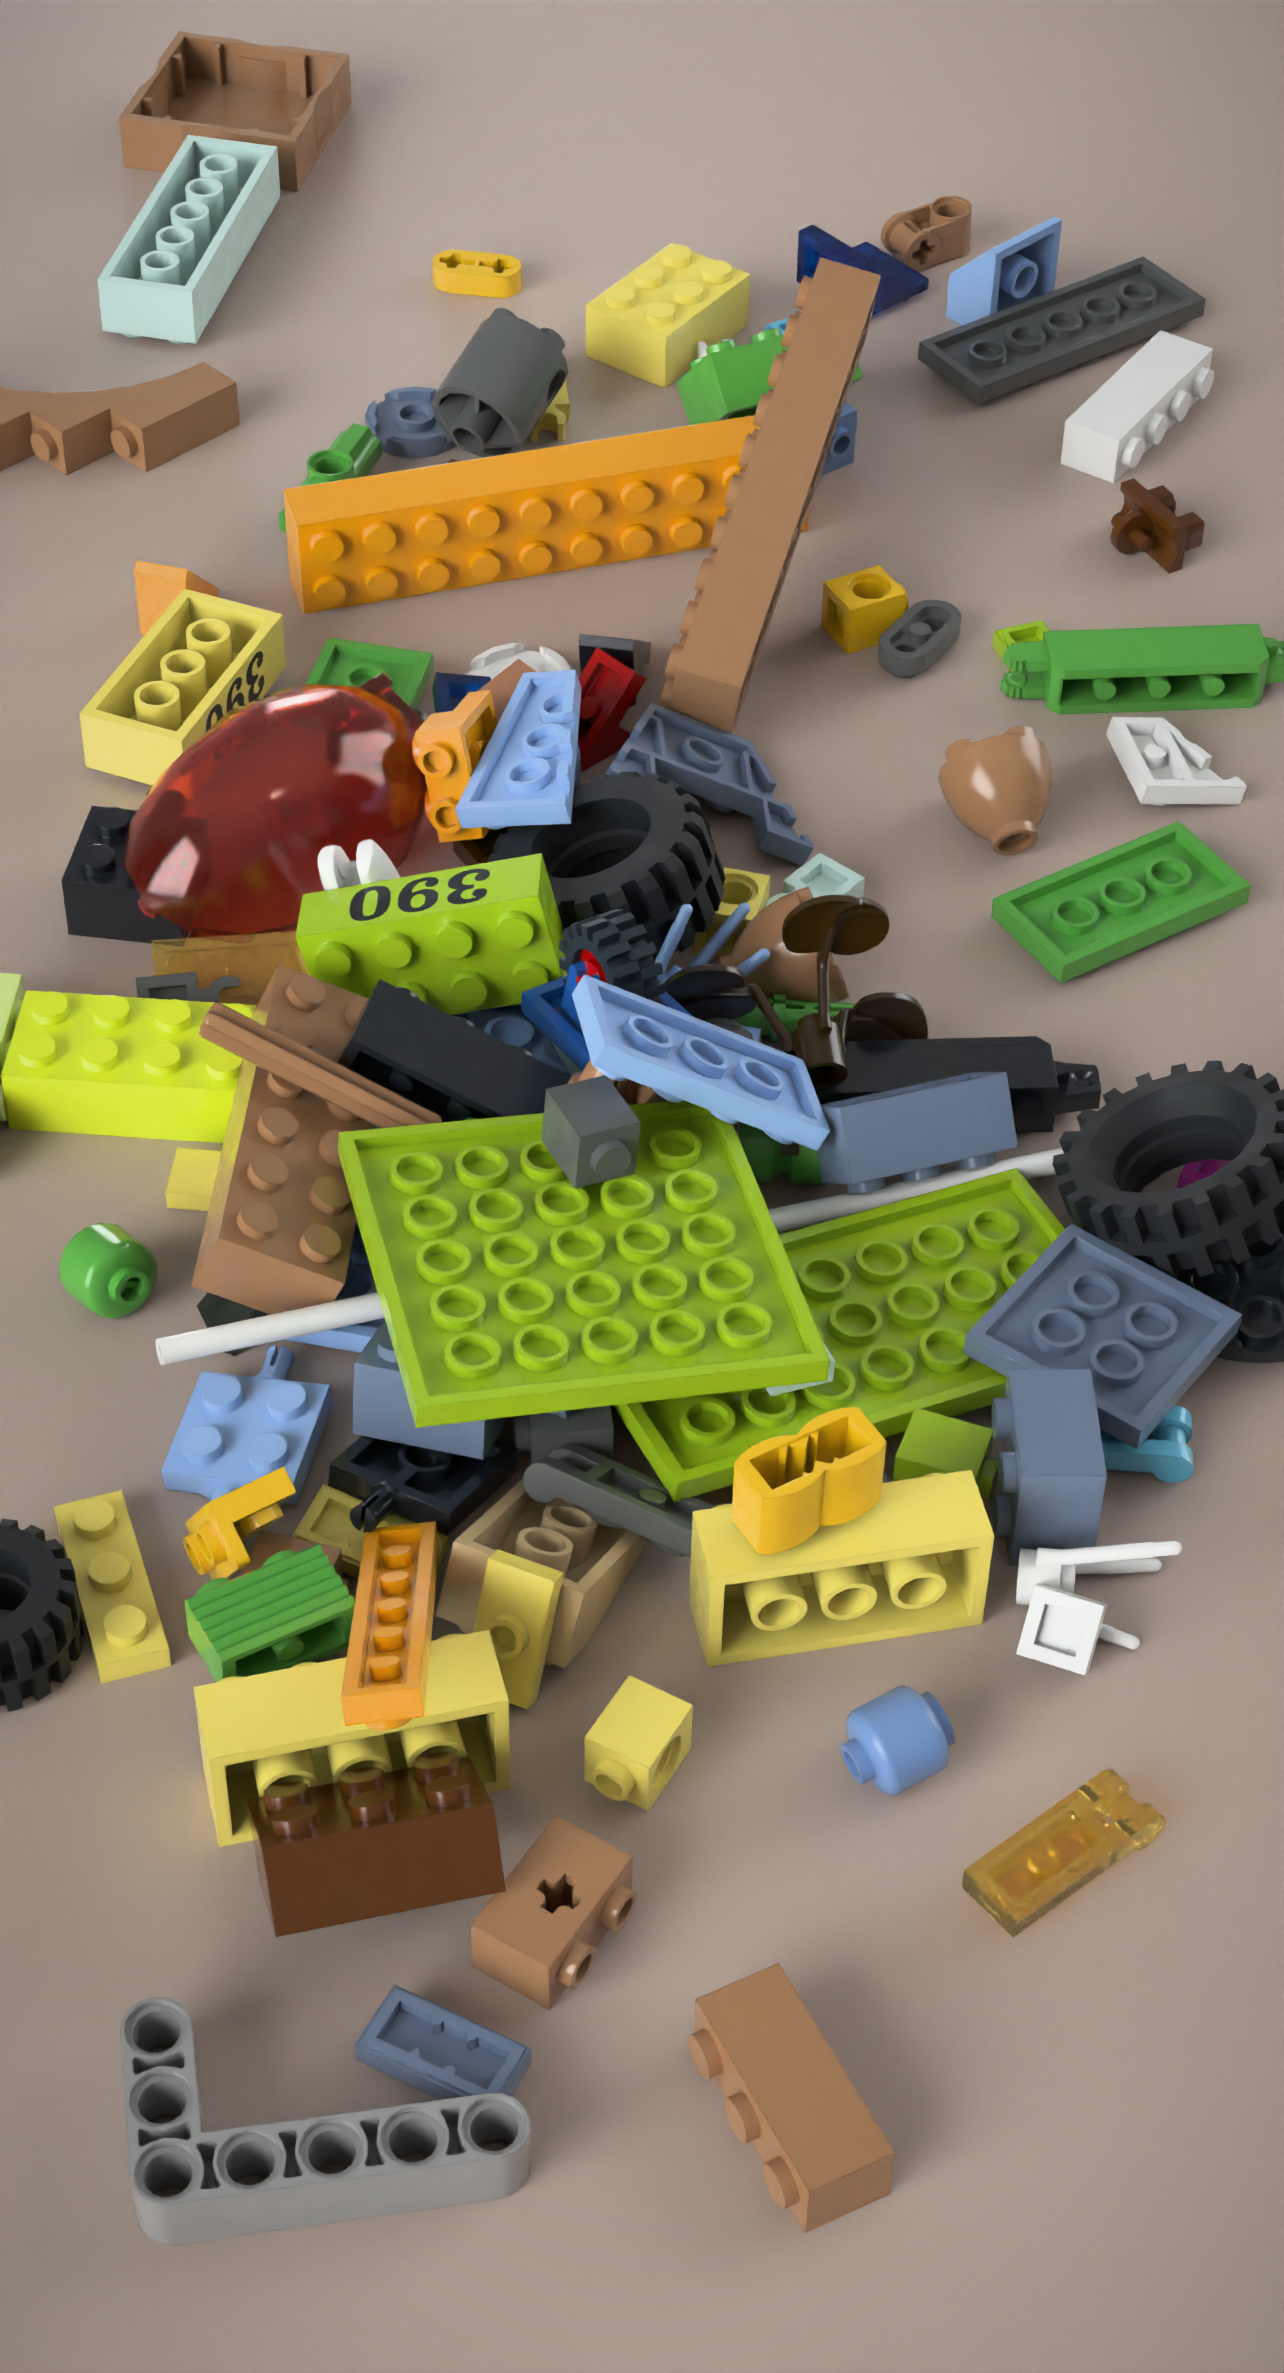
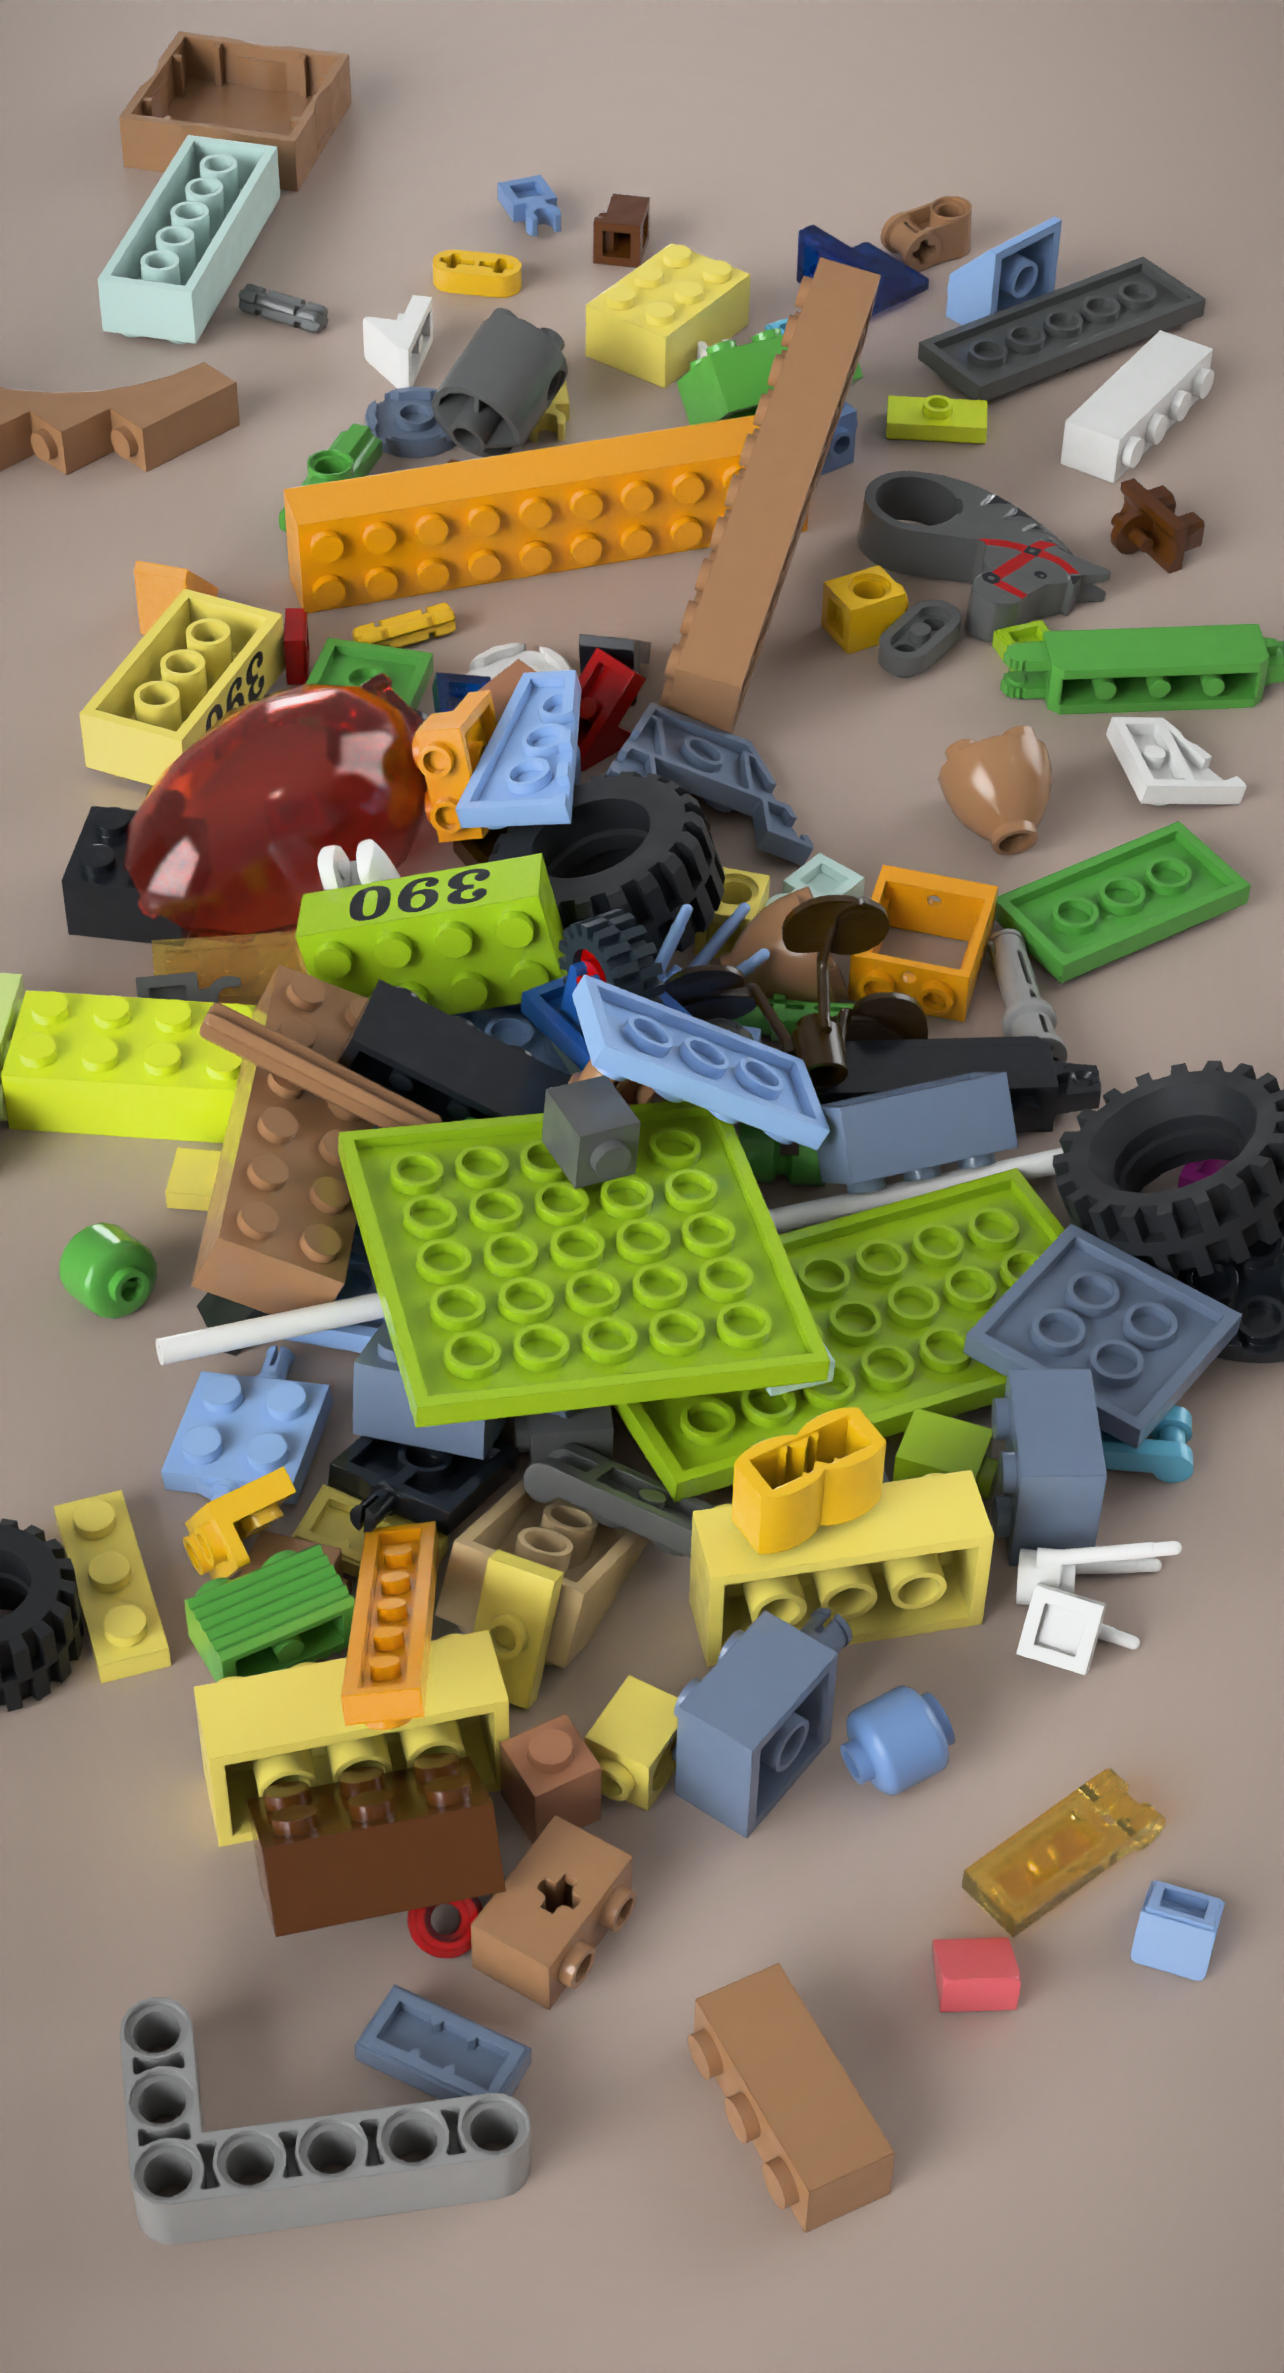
(283, 308): none -> dark grey axle
(296, 646): none -> red tile
(400, 345): none -> white slope
(408, 627): none -> yellow axle
(444, 1945): none -> red plate
(530, 202): none -> medium blue plate
(550, 1775): none -> nougat brick
(622, 231): none -> reddish brown brick
(757, 1717): none -> sand blue brick
(936, 419): none -> neon yellow plate
(962, 914): none -> light orange window
(976, 1974): none -> coral slope
(977, 539): none -> dark grey animal
(1019, 989): none -> light grey pin
(1177, 1930): none -> light blue slope

